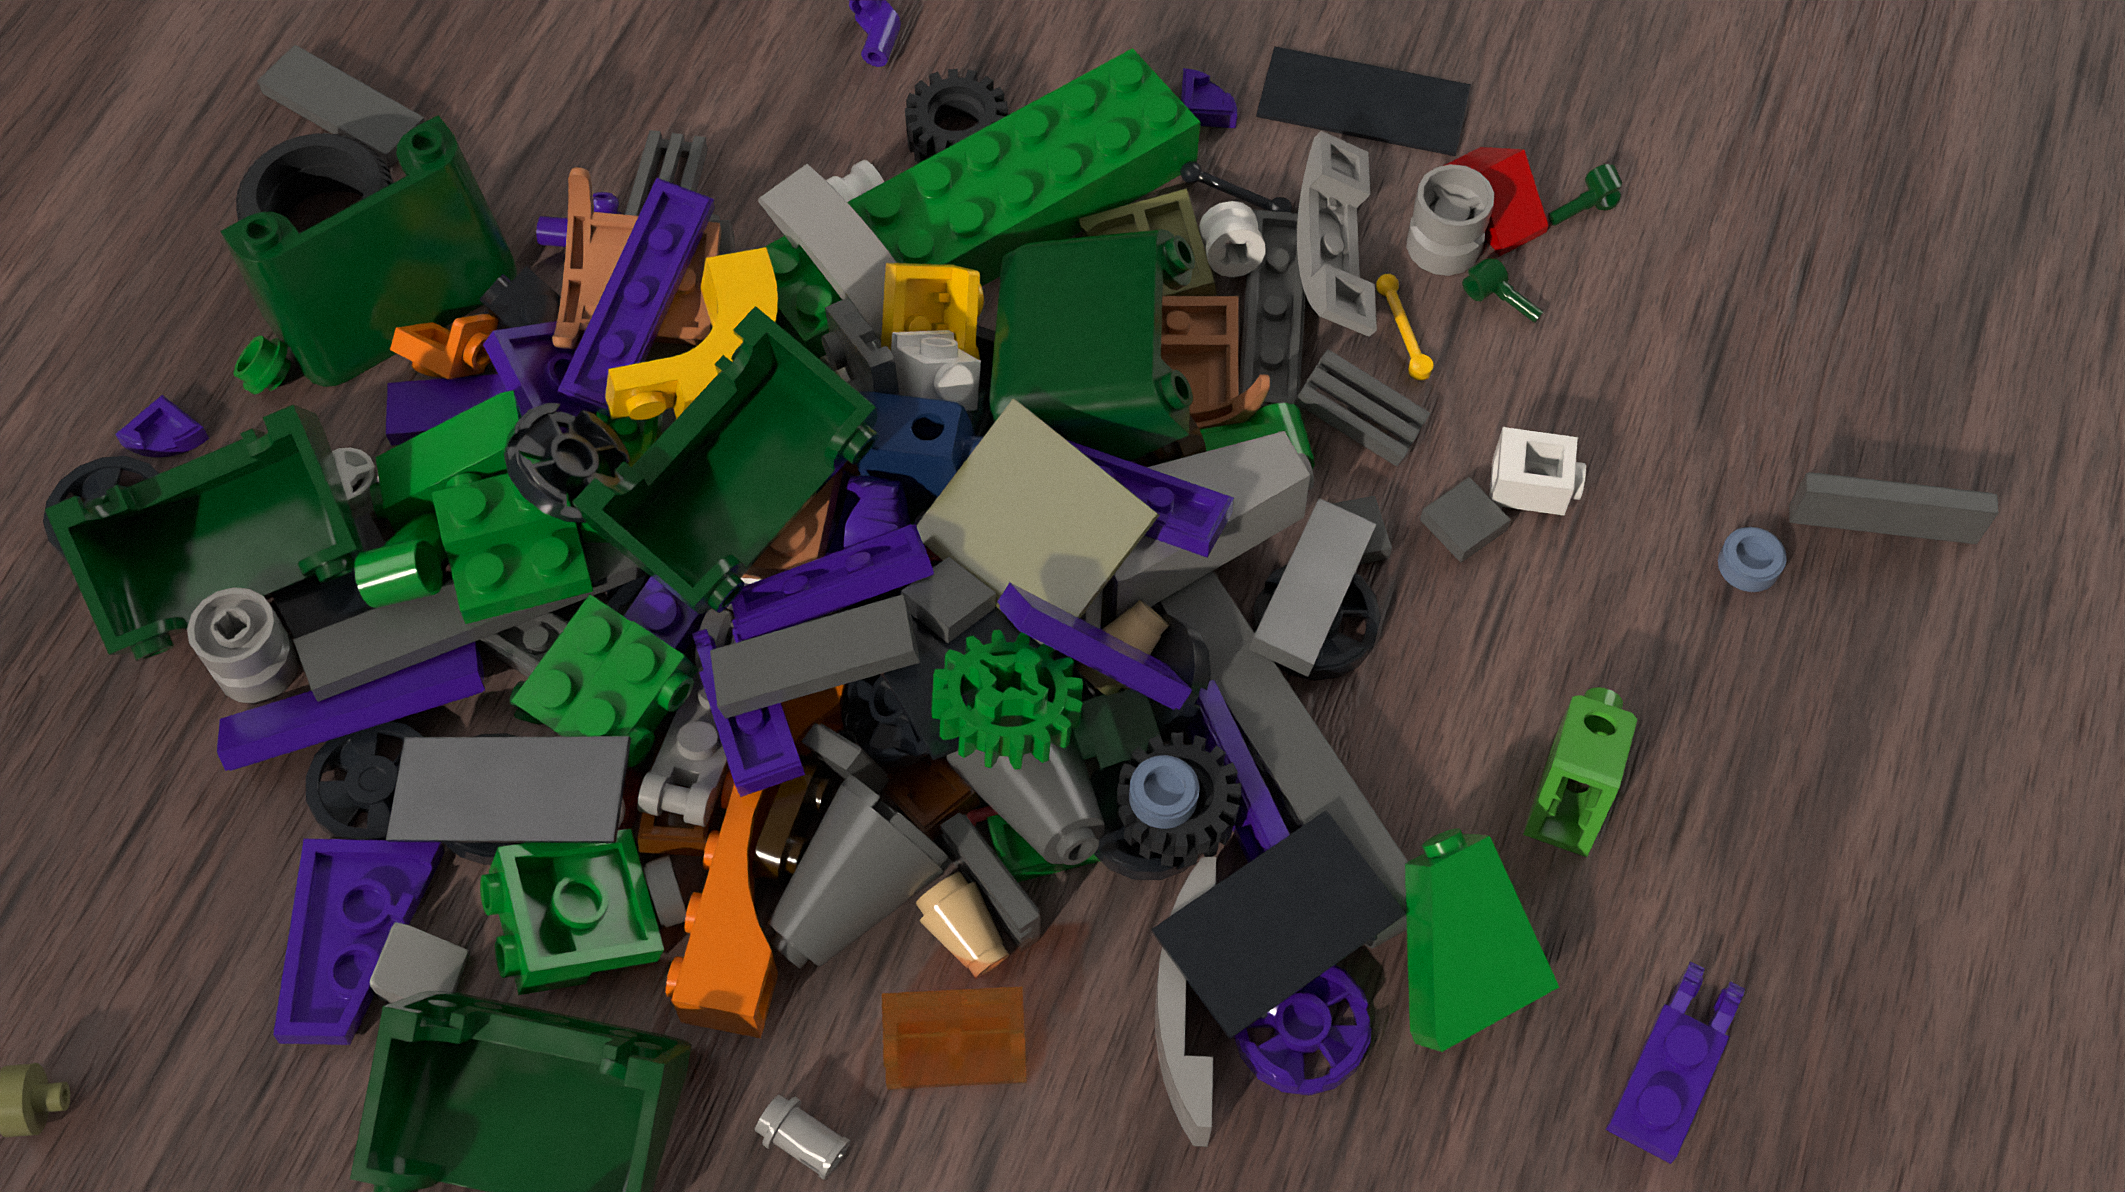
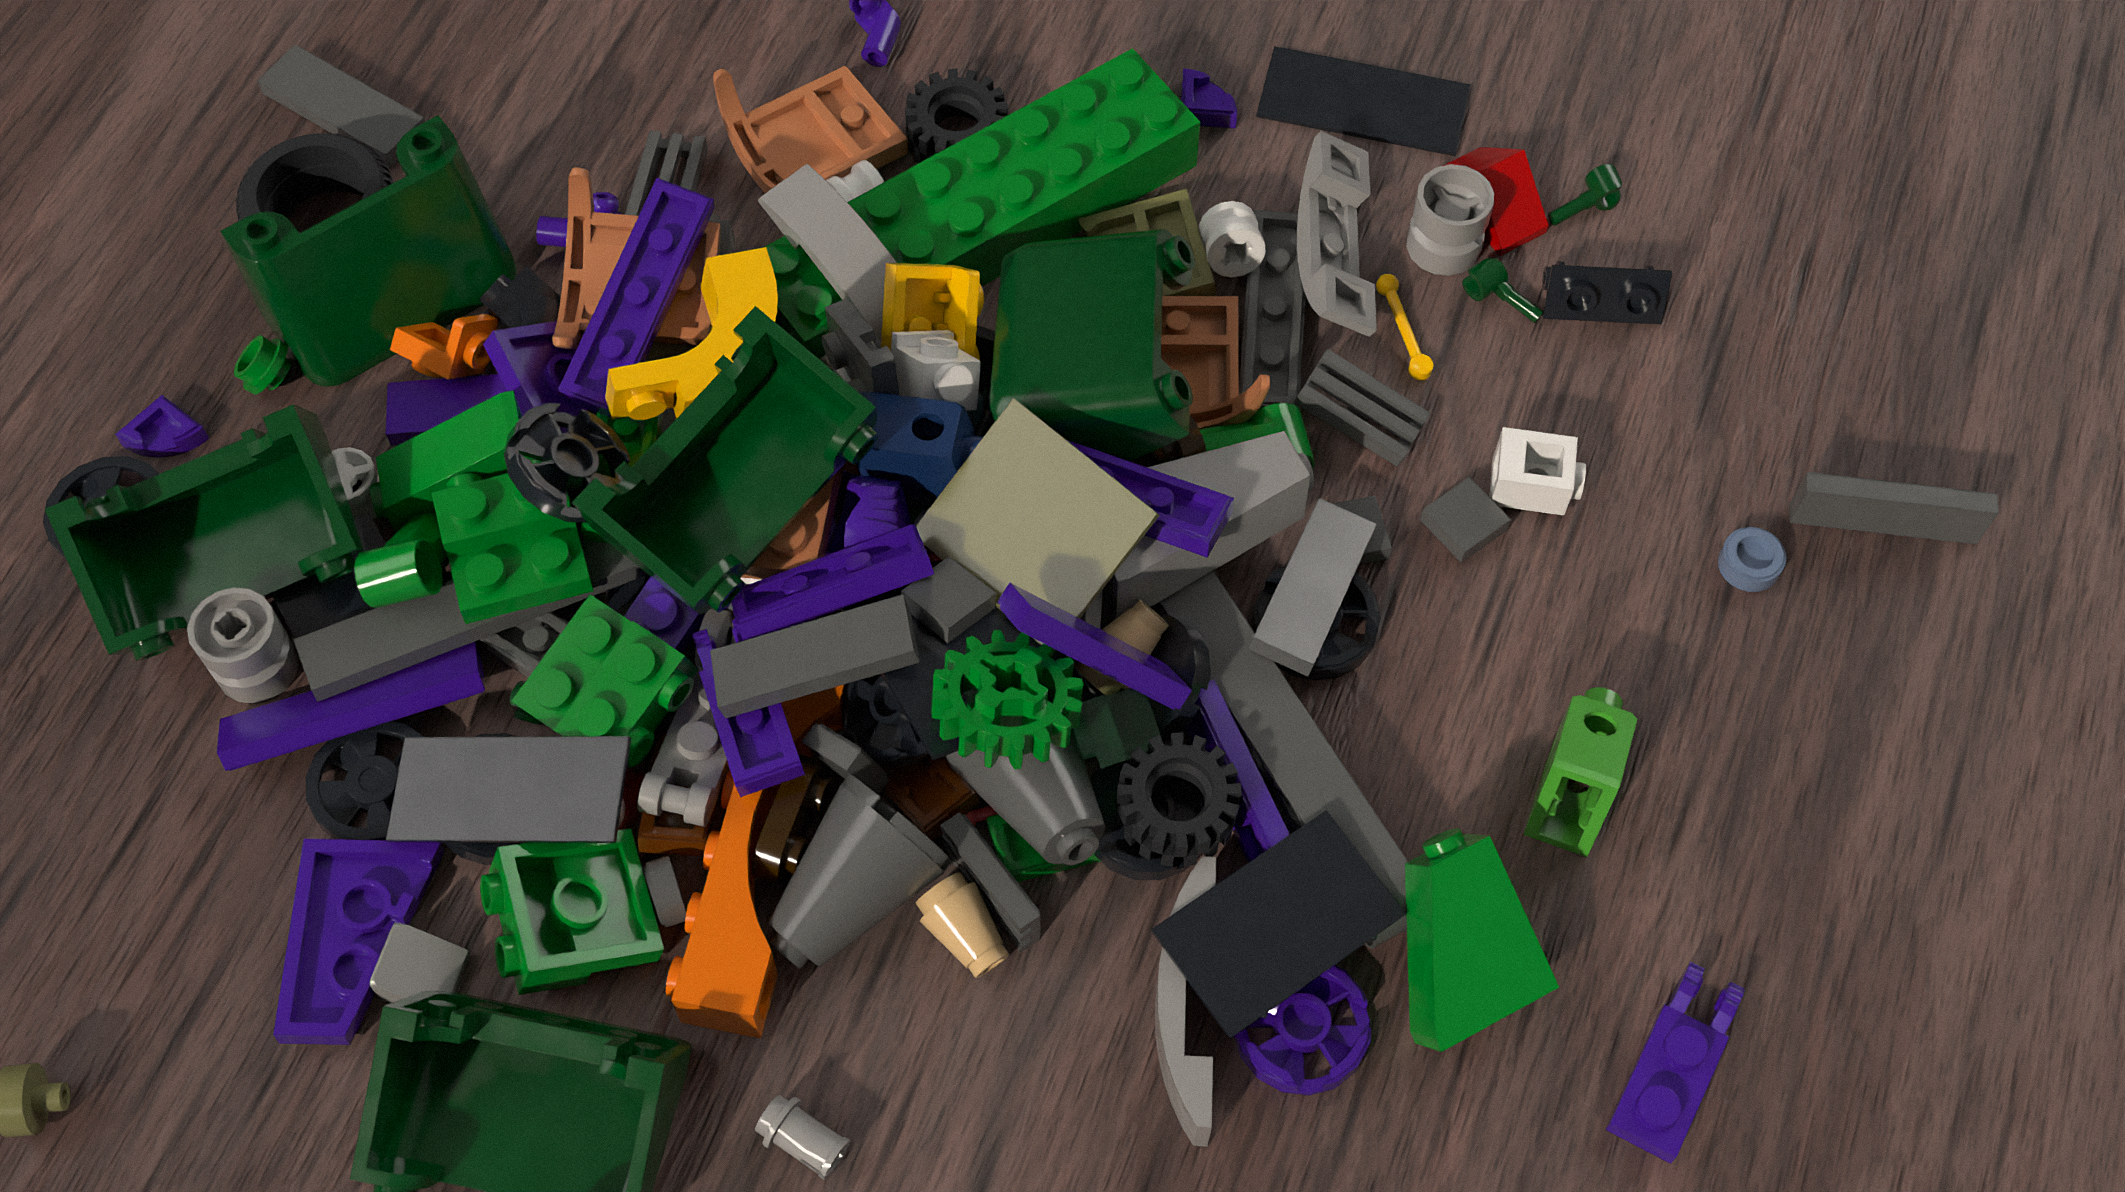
(818, 124): none -> nougat piece
(954, 1038): clear orange hinge -> none
(1164, 791): sand blue tile -> none
(1192, 173): black hinge -> none
(1605, 293): none -> black hinge

